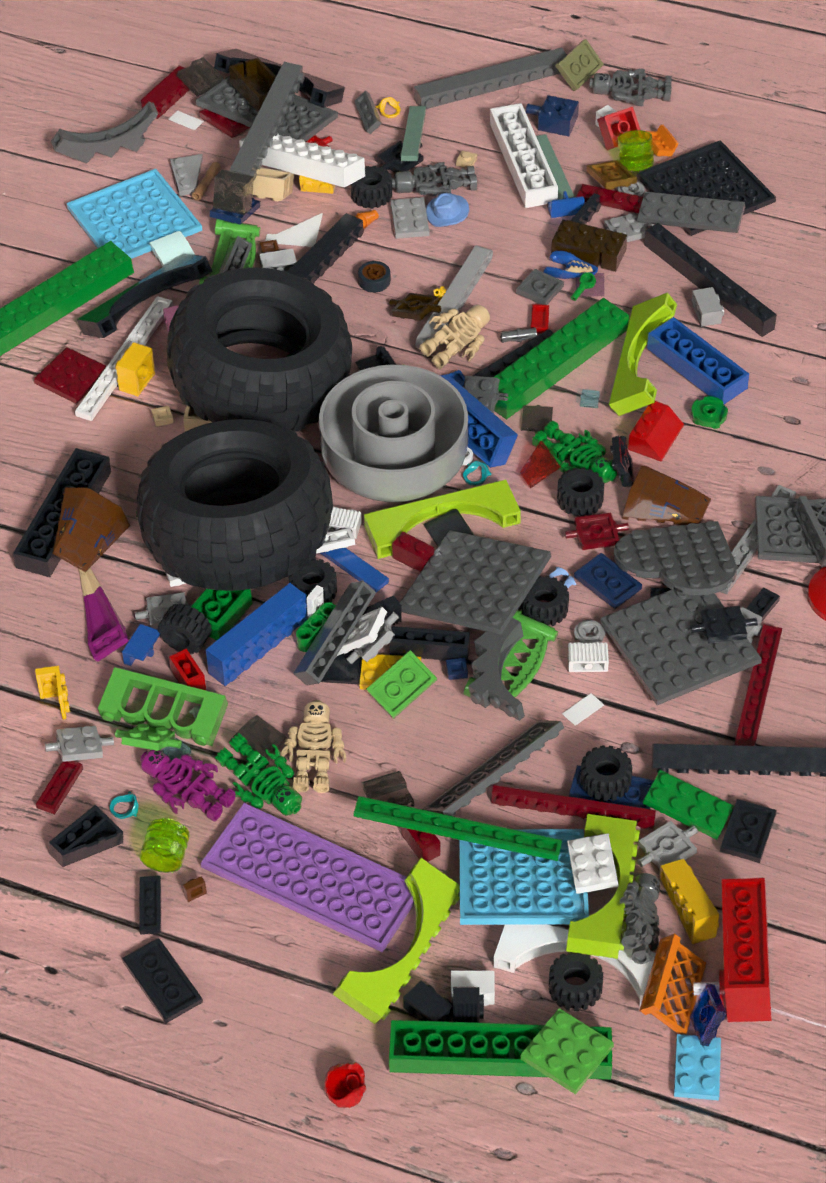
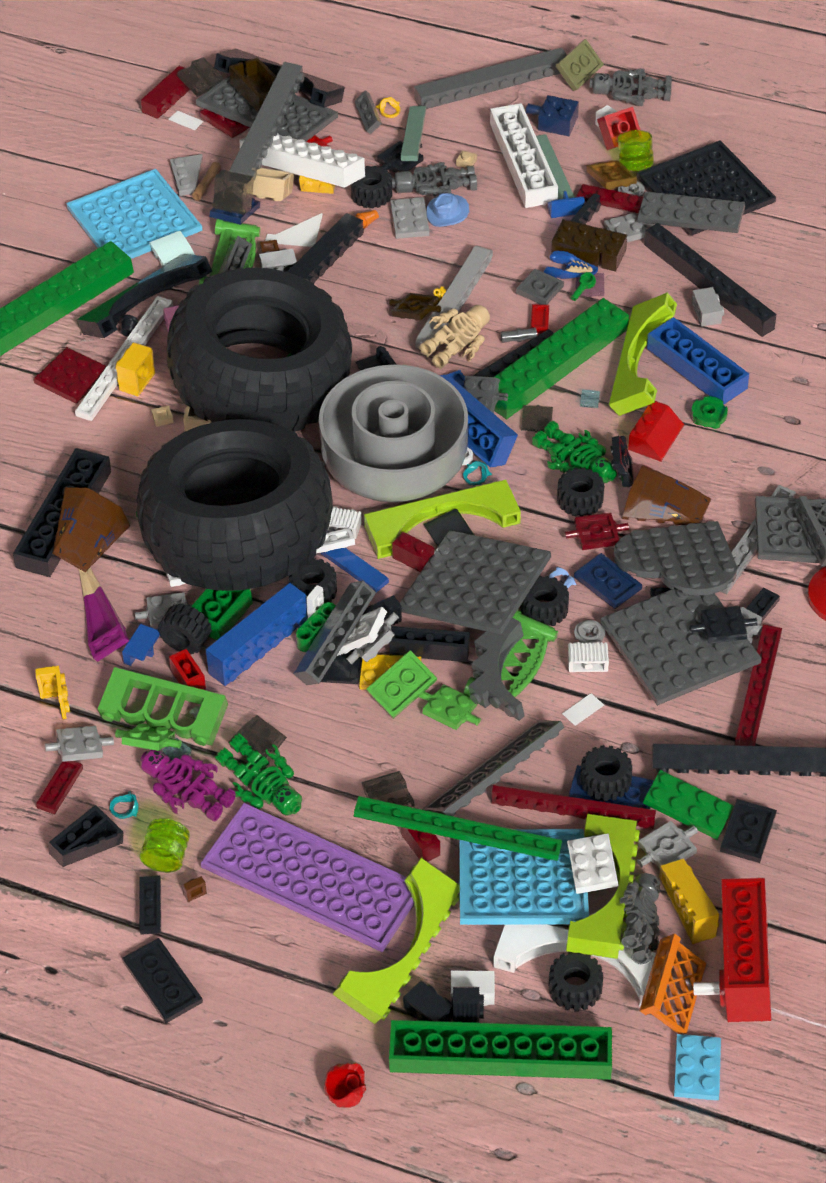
(107, 142): dark grey arch -> none
(128, 324): none -> black piece
(314, 738): tan piece -> none
(374, 276): black wheel -> none
(449, 707): none -> bright green plate
(456, 669): dark blue plate -> none
(539, 465): clear red wing -> none
(567, 1051): bright green plate -> none
(663, 142): orange bracket -> none
(707, 1014): clear blue plate -> none

